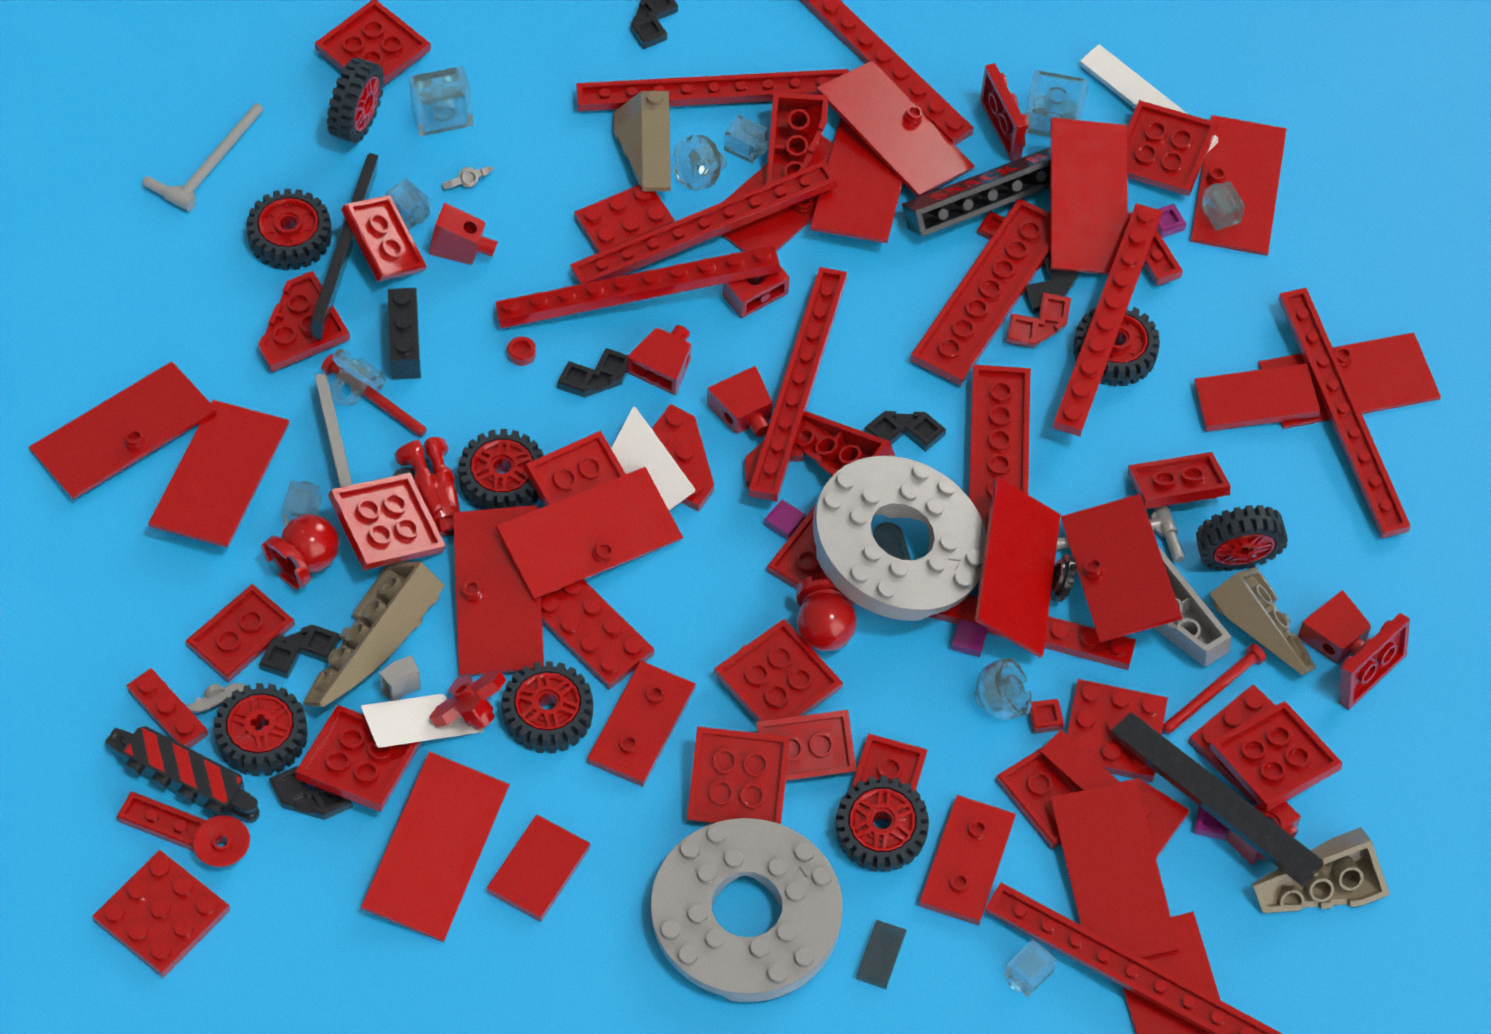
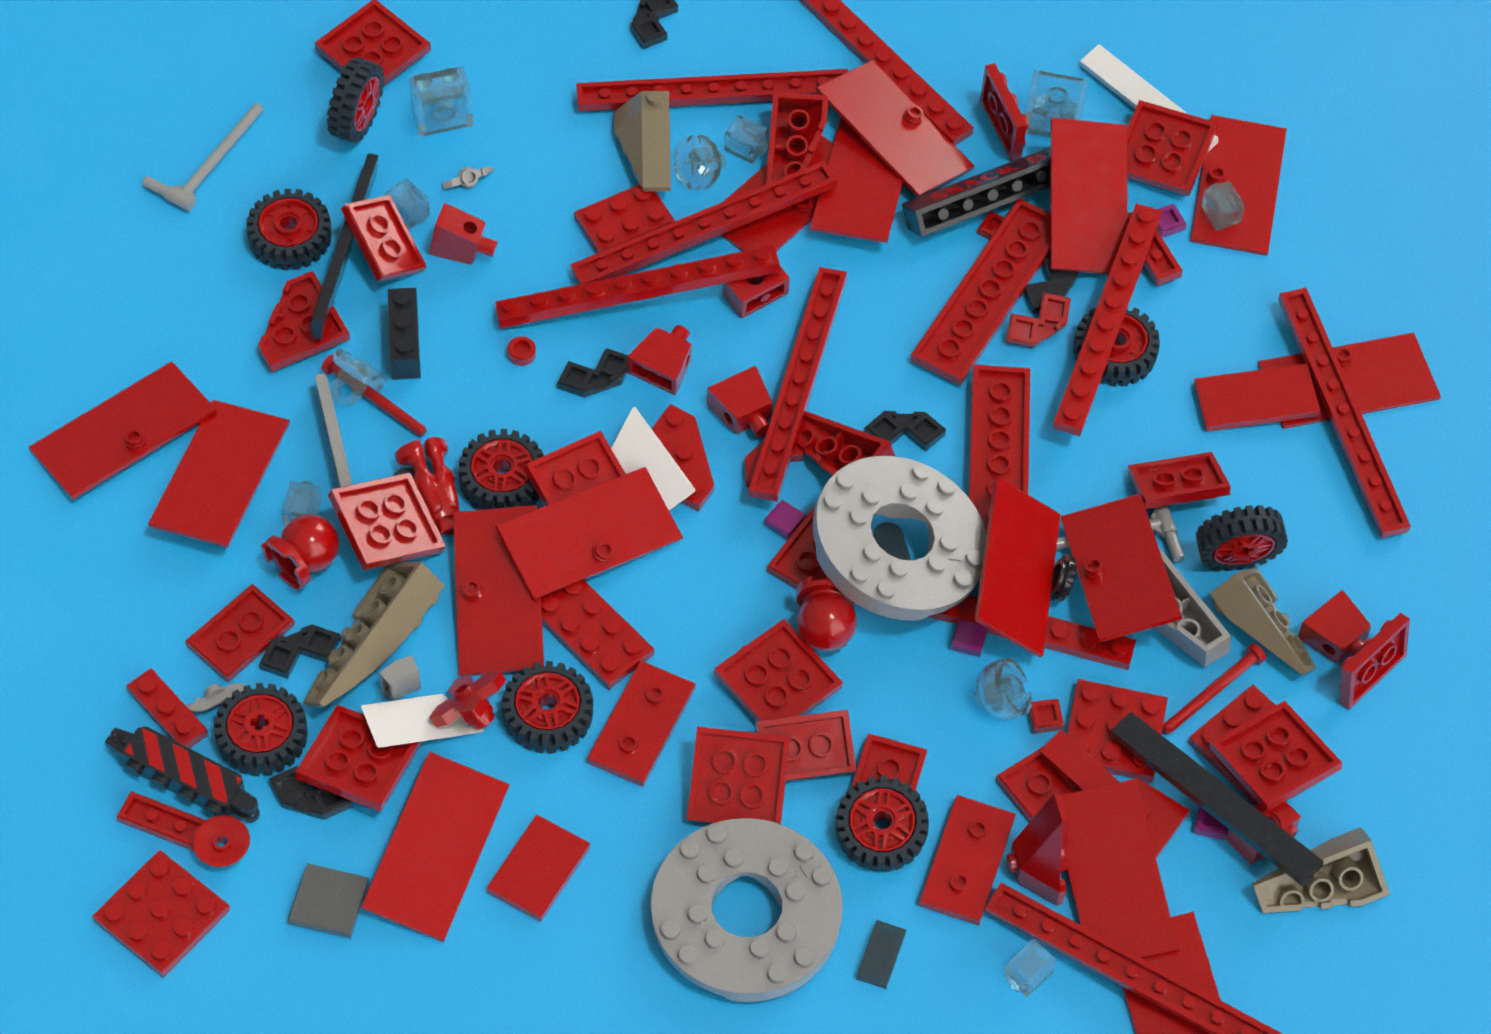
(329, 901): none -> dark grey tile
(1039, 852): none -> red wedge

